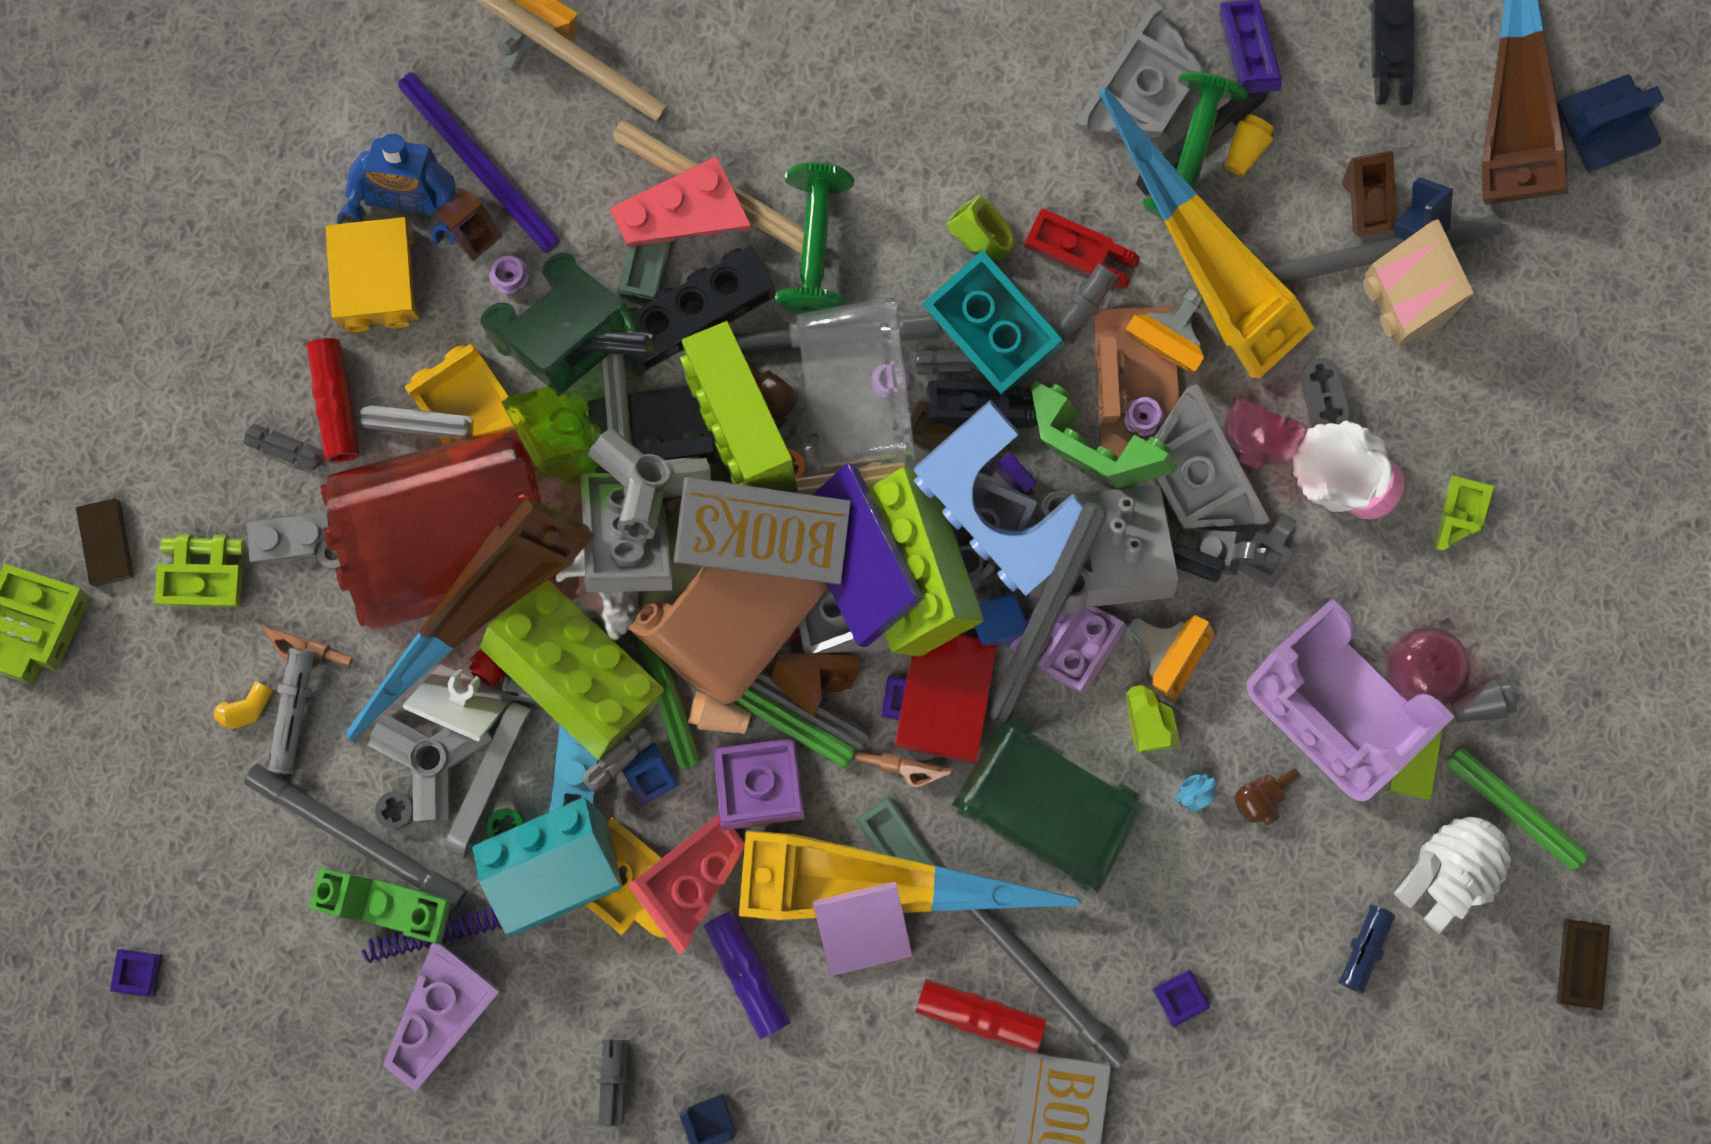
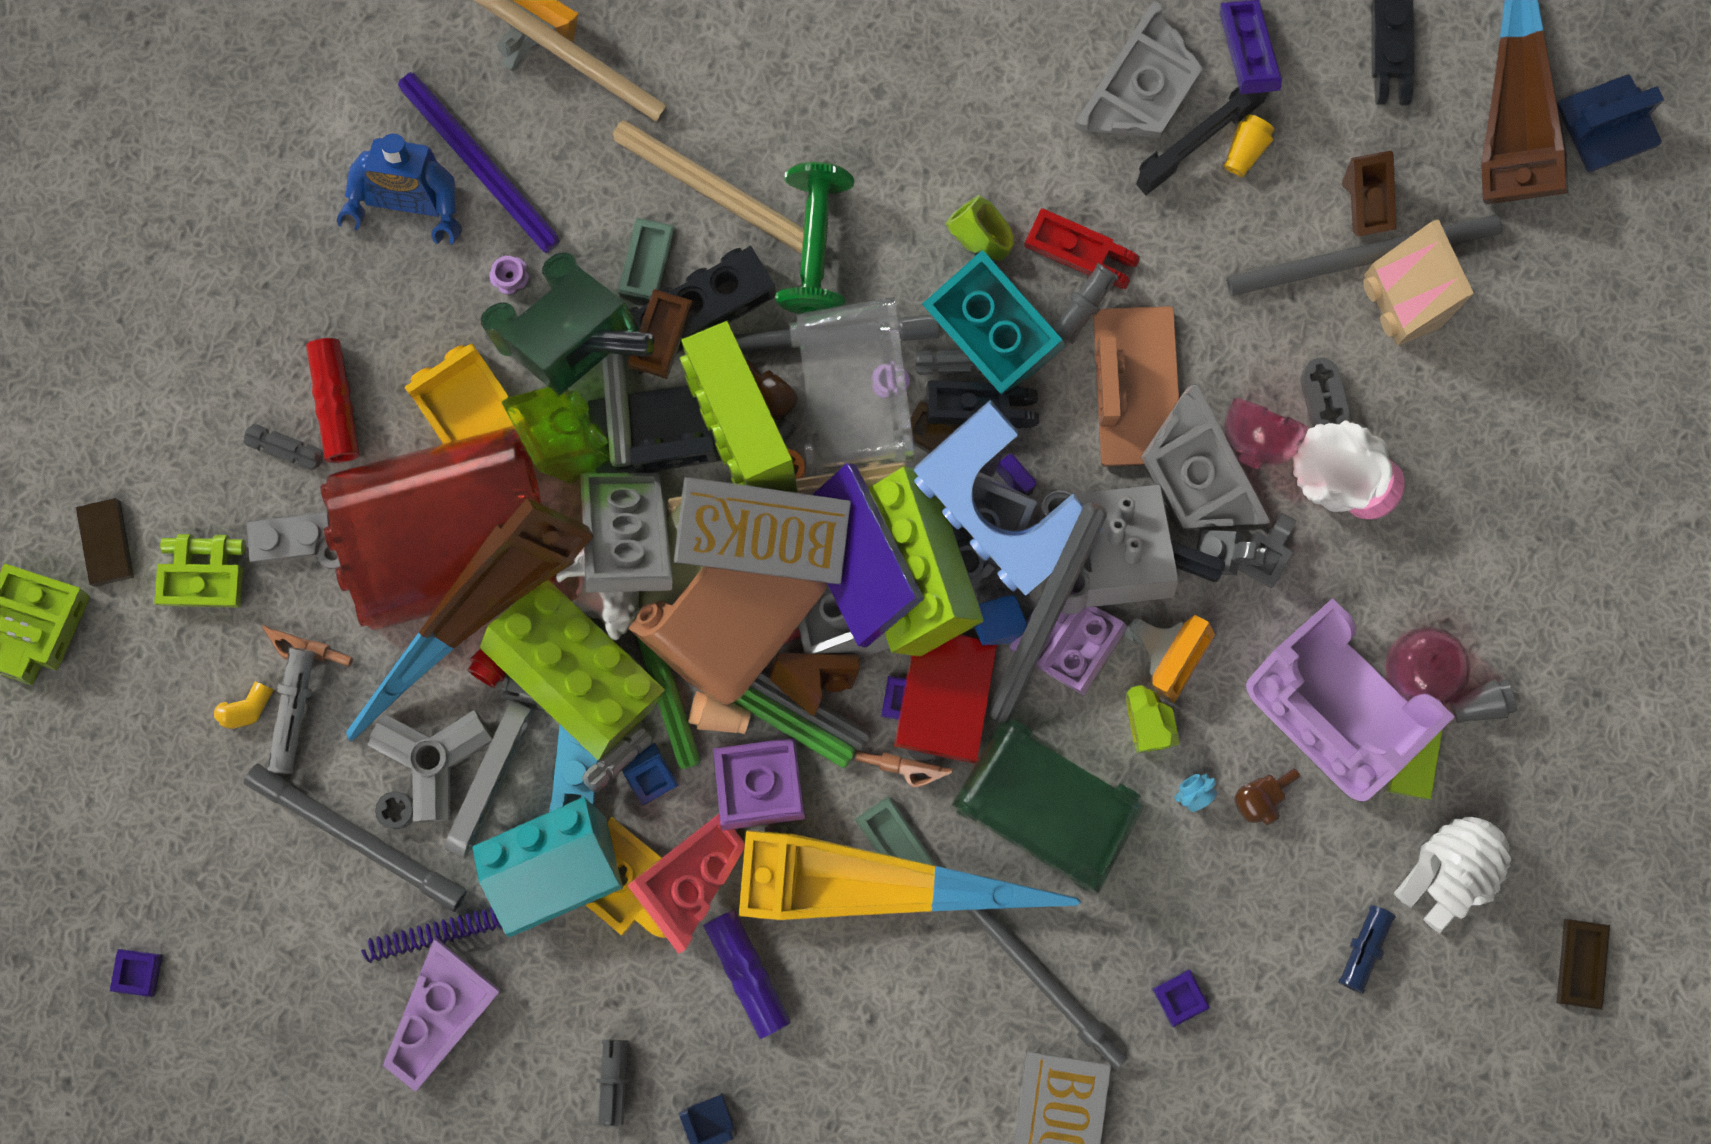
(371, 274): yellow panel -> none
(381, 903): bright green slope -> none
(417, 422): light grey axle -> none
(457, 702): white piece -> none
(468, 223): reddish brown slope -> none
(502, 814): green bush -> none
(645, 480): light grey piece -> none
(666, 321): none -> reddish brown tile
(682, 206): coral wing -> none
(862, 928): lavender slope -> none
(980, 1016): red axle -> none
(1137, 463): bright green slope -> none
(1150, 408): lavender plate -> none
(1171, 333): light orange piece -> none
(1211, 90): green hose -> none
(1243, 297): yellow plate -> none
(1429, 203): dark blue panel -> none
(1462, 510): lime slope -> none
(1517, 809): bright green axle -> none

